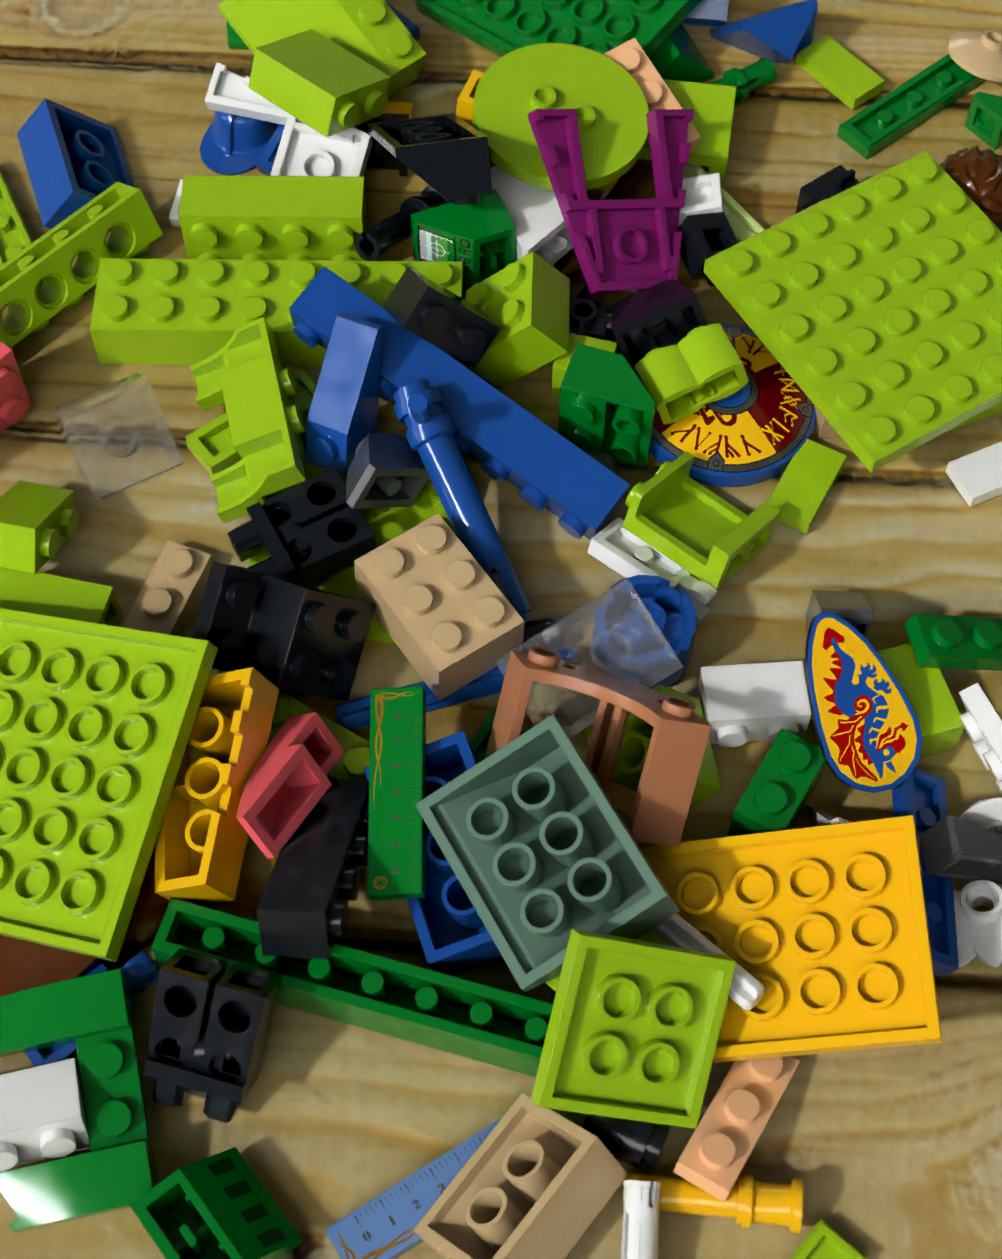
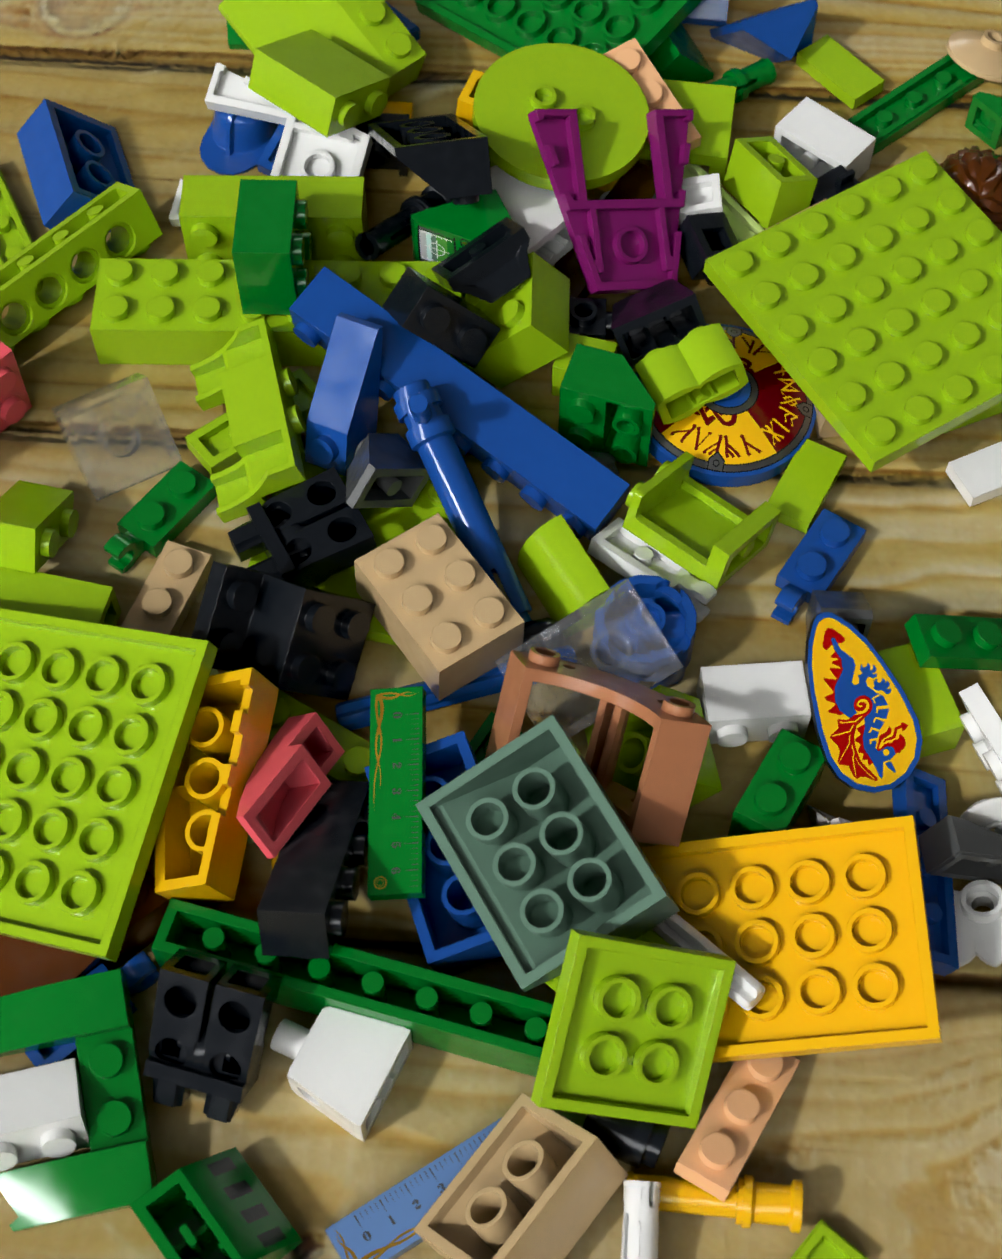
(160, 516): none -> green plate
(270, 246): none -> green brick
(344, 1064): none -> white torso
(489, 263): none -> black slope
(560, 569): none -> lime brick
(768, 180): none -> lime brick
(816, 562): none -> blue plate
(824, 140): none -> white brick

